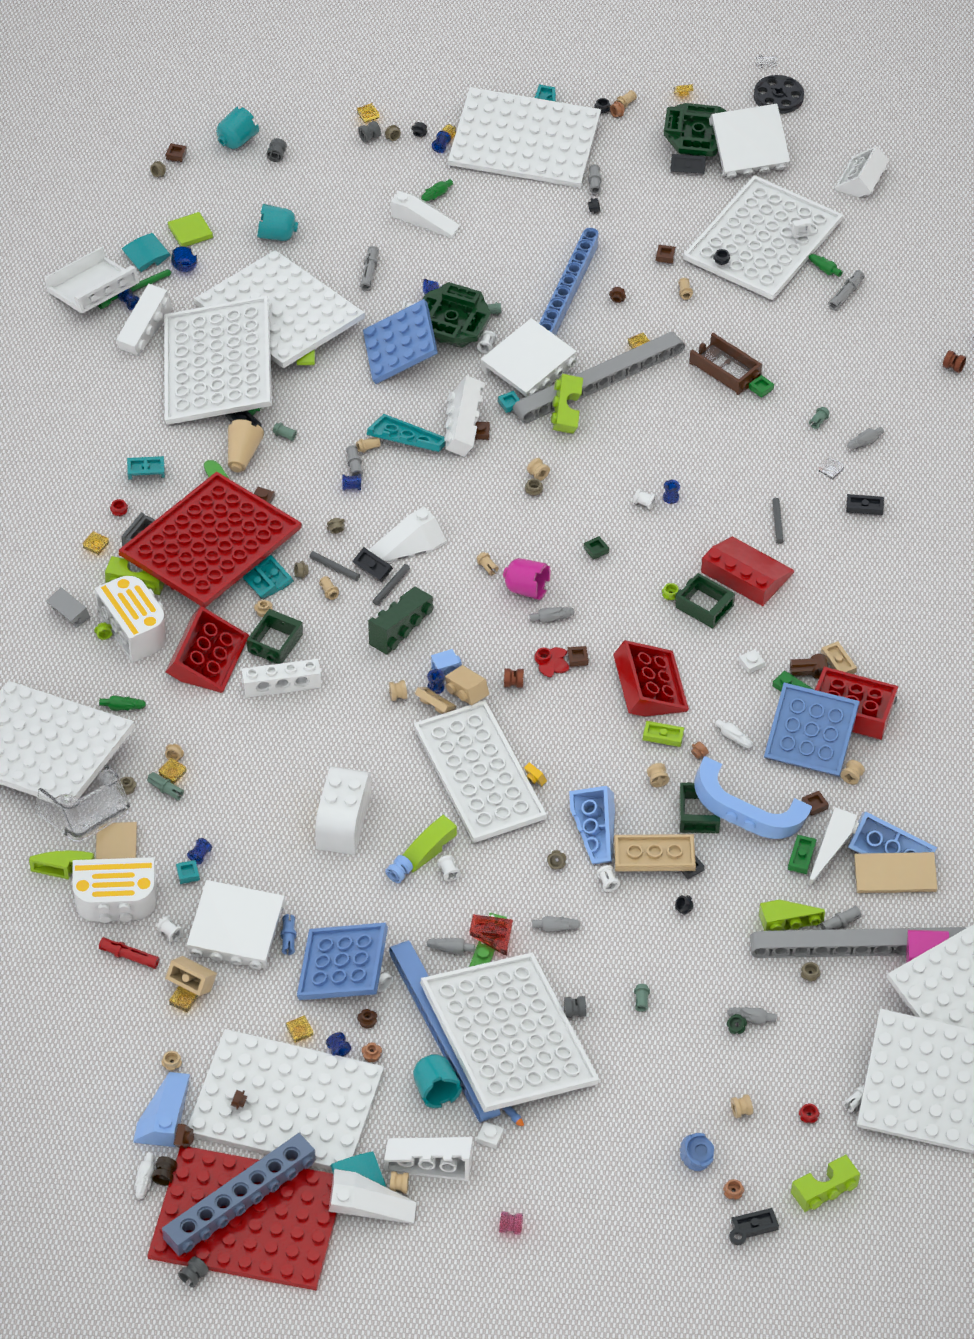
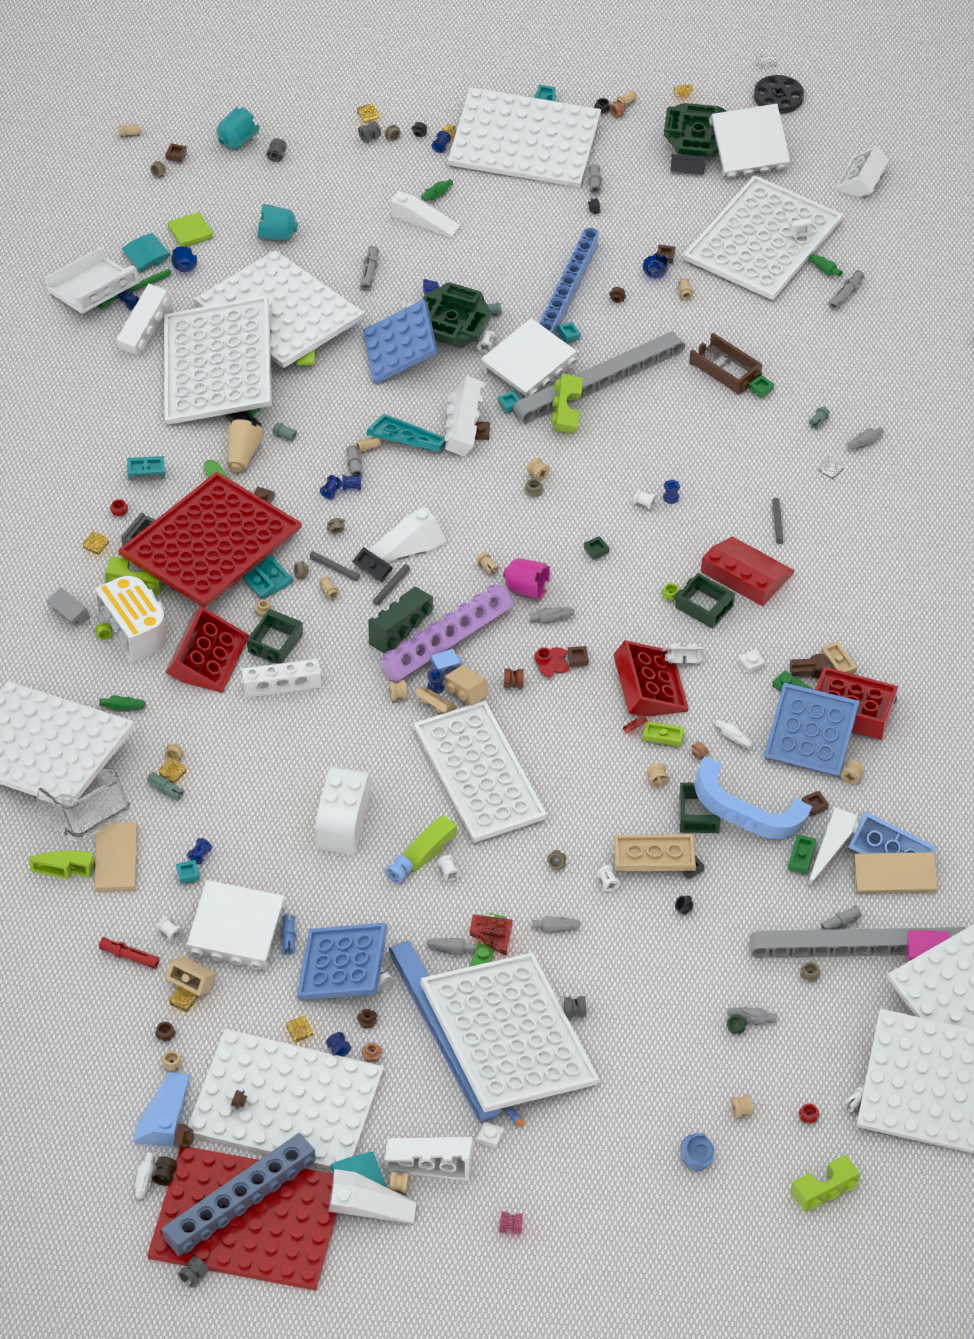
(115, 889): white brick -> none
(129, 129): none -> tan pin
(131, 784): dark tan plate -> none
(165, 1027): none -> reddish brown plate
(330, 487): none -> clear blue bush
(436, 1081): teal cylinder -> none
(500, 602): none -> lavender brick
(534, 775): yellow plate -> none
(568, 332): none -> teal plate
(595, 819): light blue wedge -> none
(634, 724): none -> clear red tile
(637, 340): clear yellow plate -> none
(642, 992): sand green pin -> none
(655, 265): none -> clear blue hair
(691, 652): none -> white hinge
(721, 257): black plate -> none
(733, 1185): nougat plate -> none
(753, 1224): black hinge -> none
(787, 915): lime slope -> none
(865, 504): black plate -> none
(954, 361): copper wheel -> none

